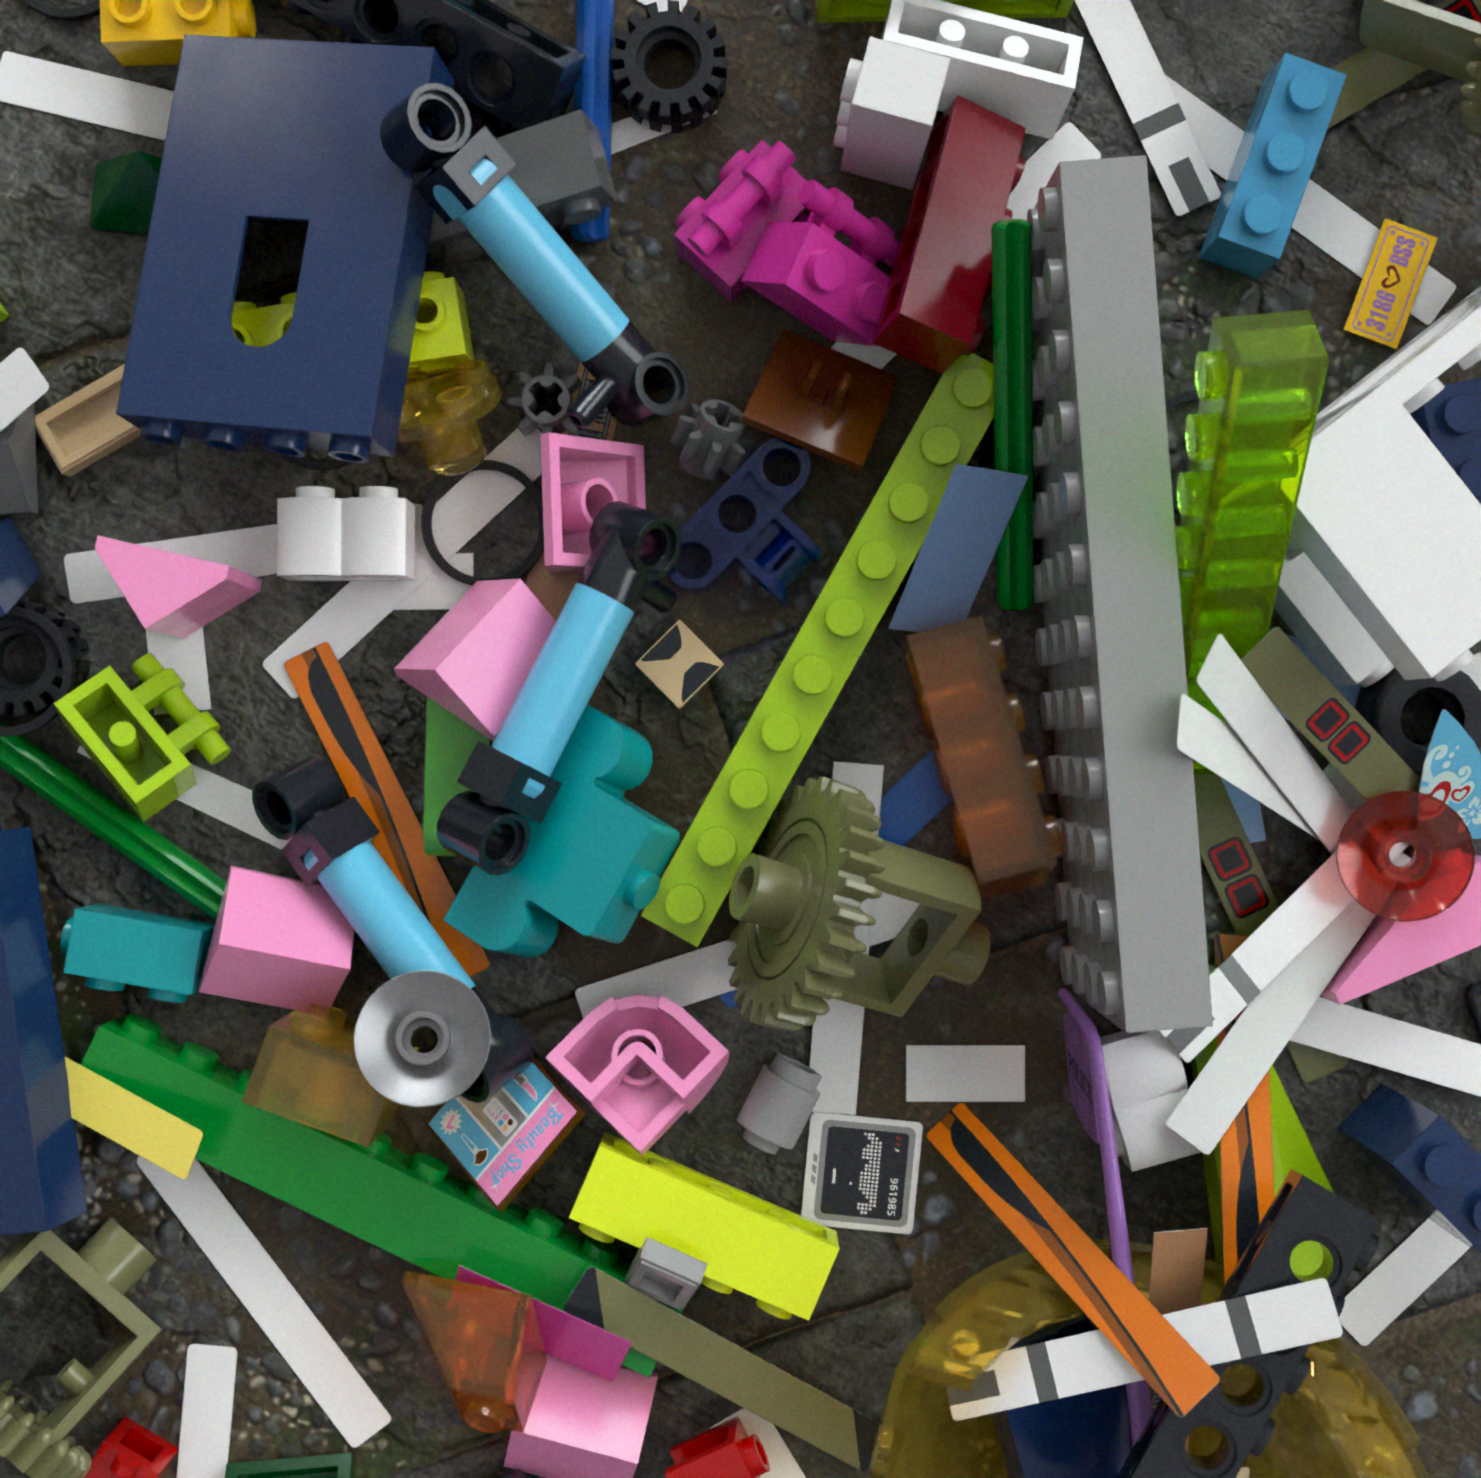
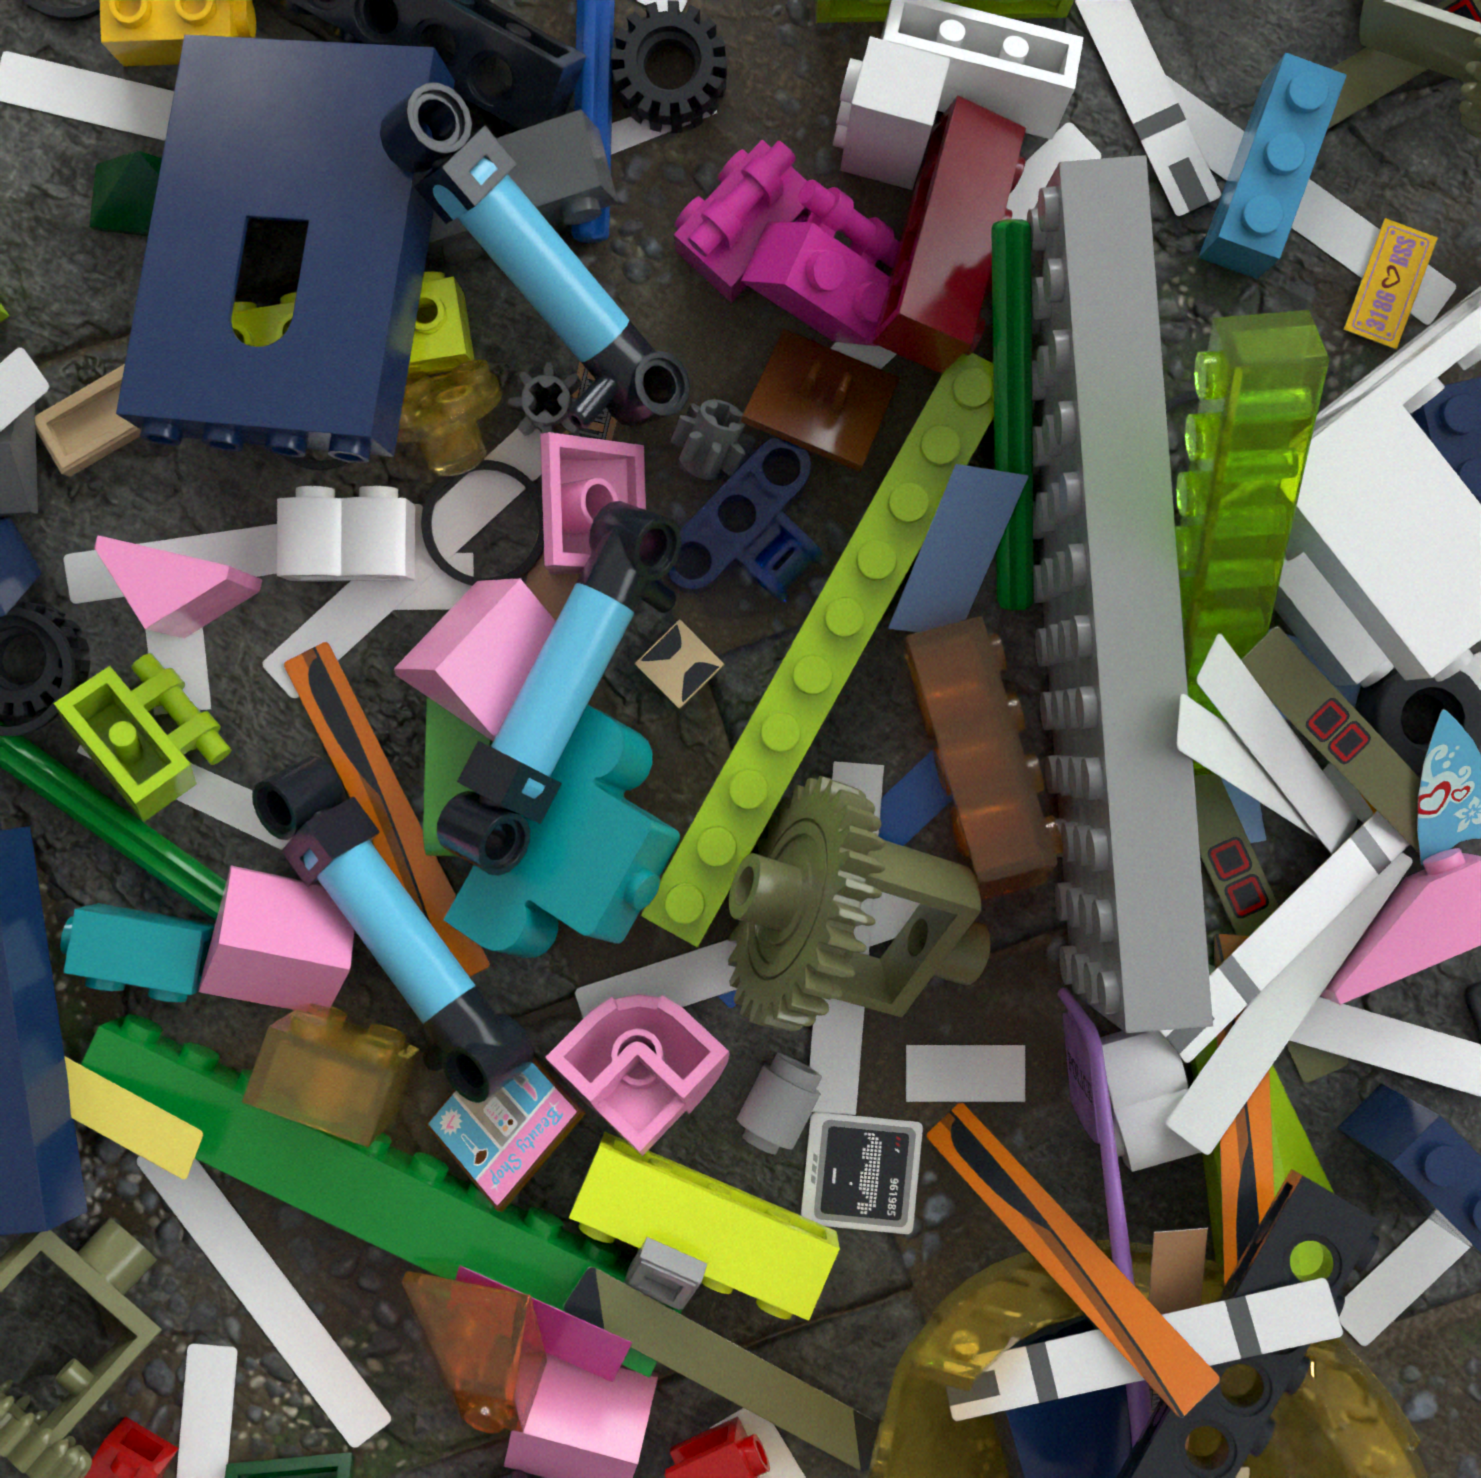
(397, 1013): flat silver dish -> none
(1440, 859): clear red dish -> none

